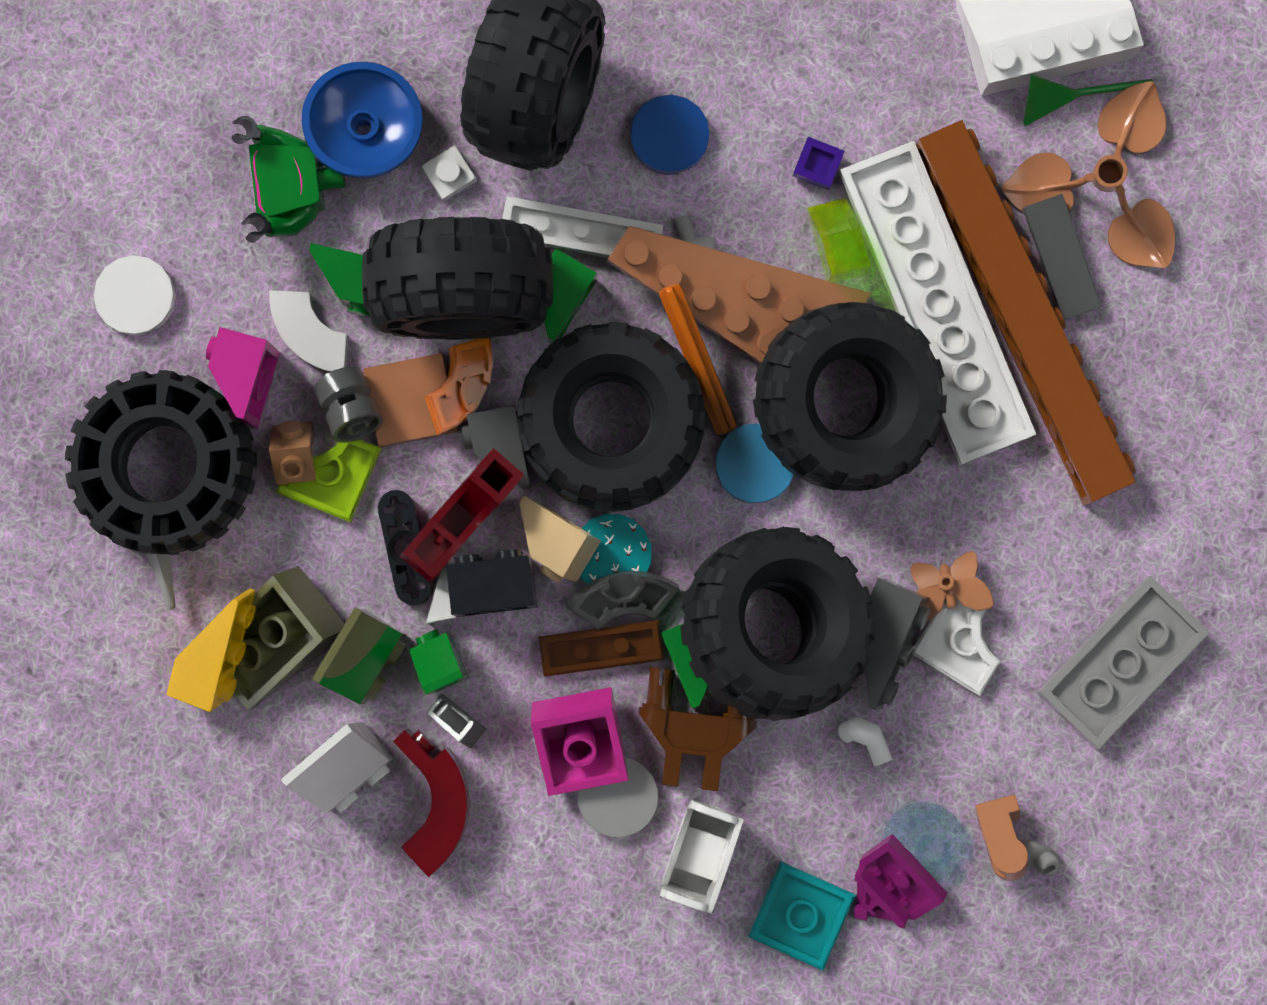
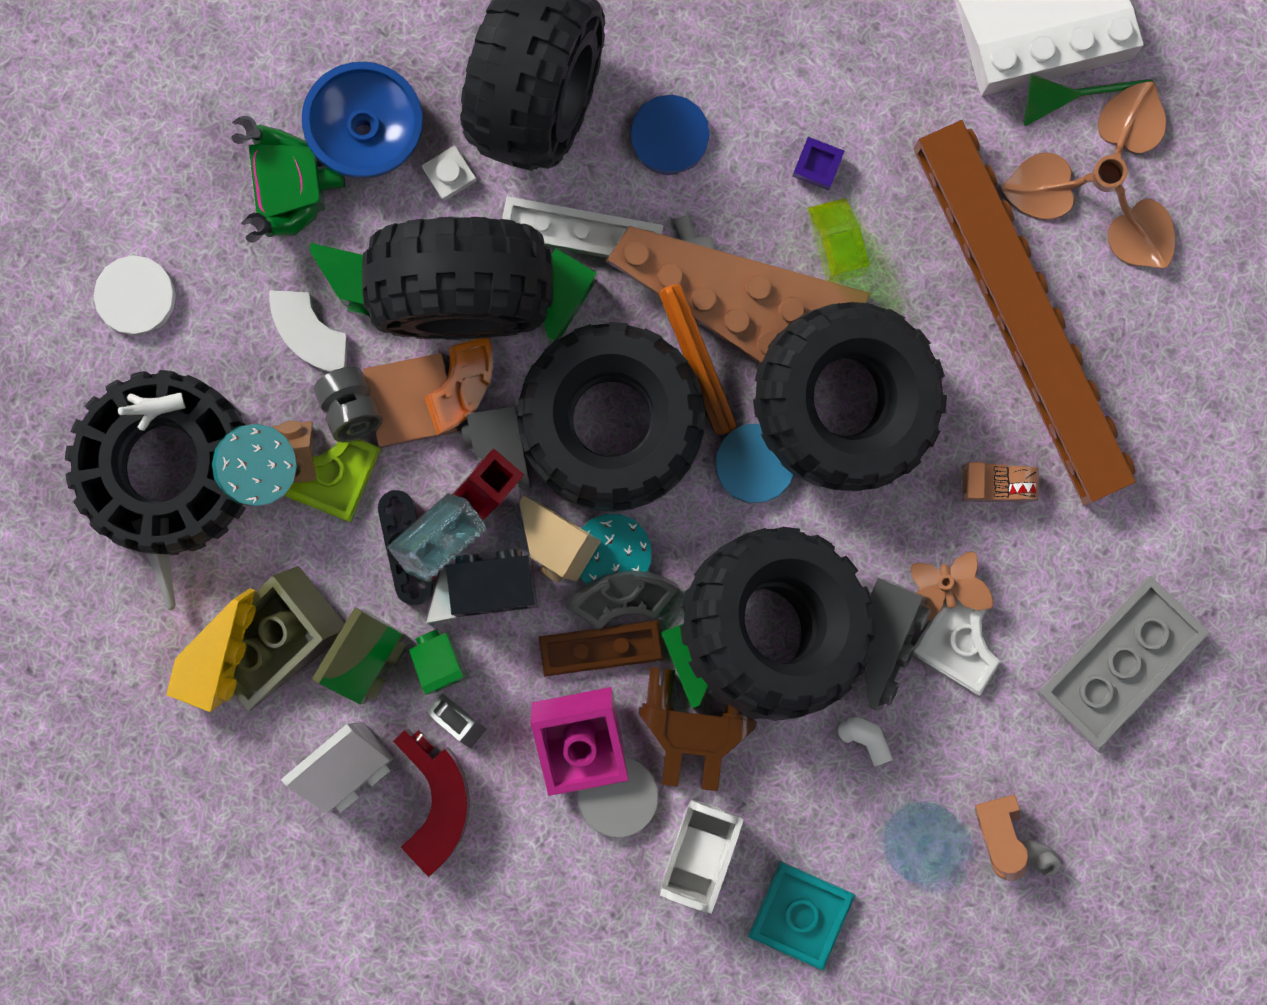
(152, 407): none -> white bar
(243, 371): dark pink slope -> none
(254, 465): none -> teal tile
(437, 537): none -> clear light blue brick
(894, 885): magenta slope -> none
(938, 297): white plate -> none
(999, 483): none -> nougat leg
(1061, 256): dark grey tile -> none

